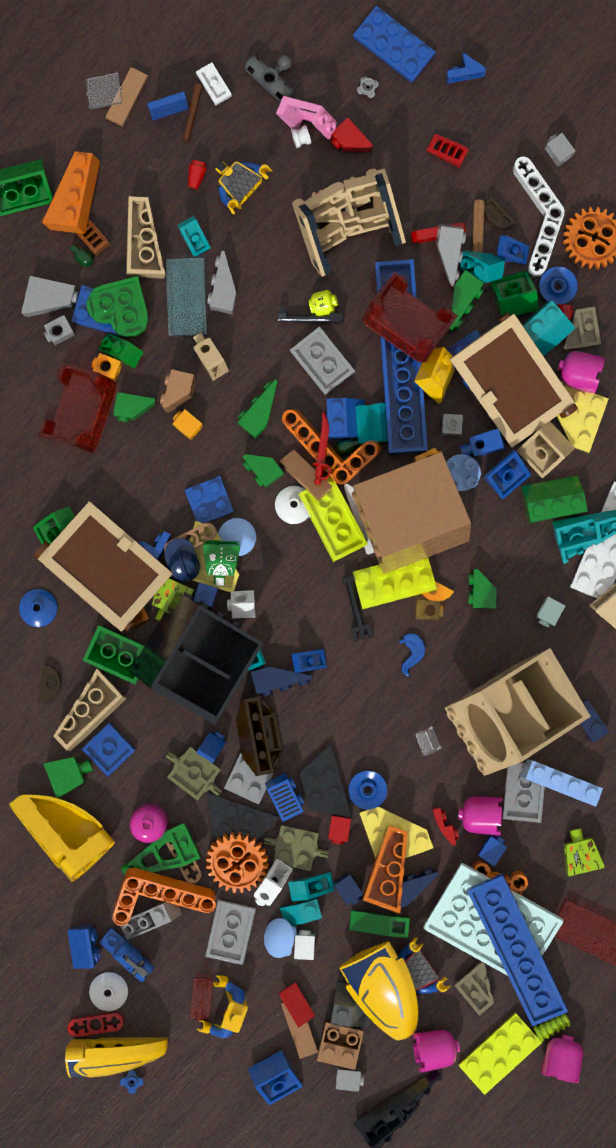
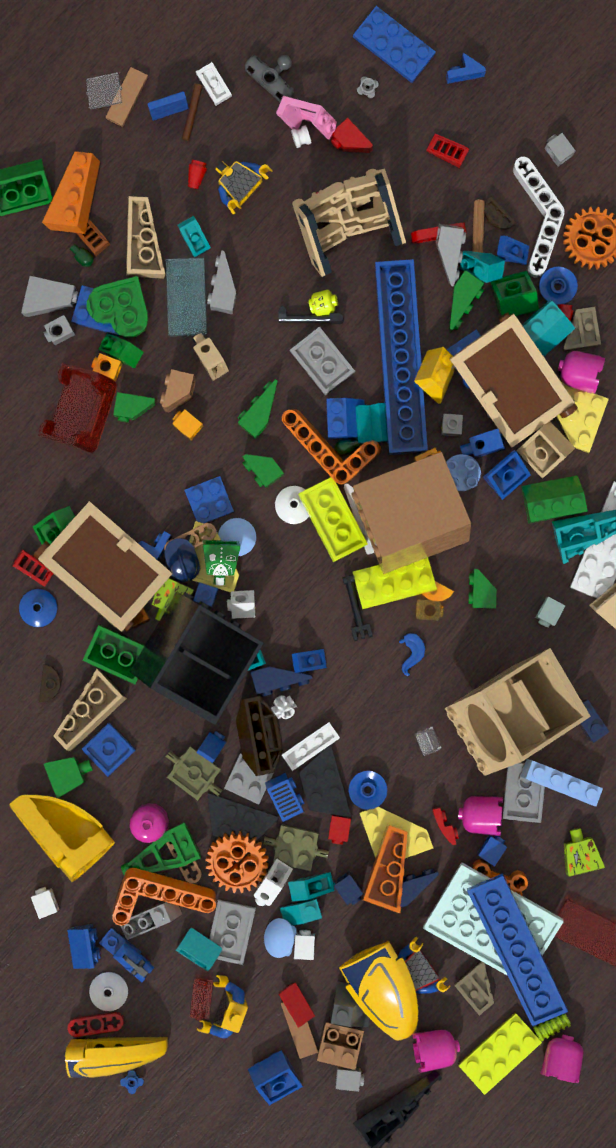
(19, 558): none -> red slope
(45, 902): none -> white brick
(199, 949): none -> teal panel
(283, 707): none -> white gear
(304, 474): medium nougat tile -> none
(310, 746): none -> white plate
(322, 453): red sword -> none
(380, 923): green slope -> none
(407, 320): clear red windscreen -> none

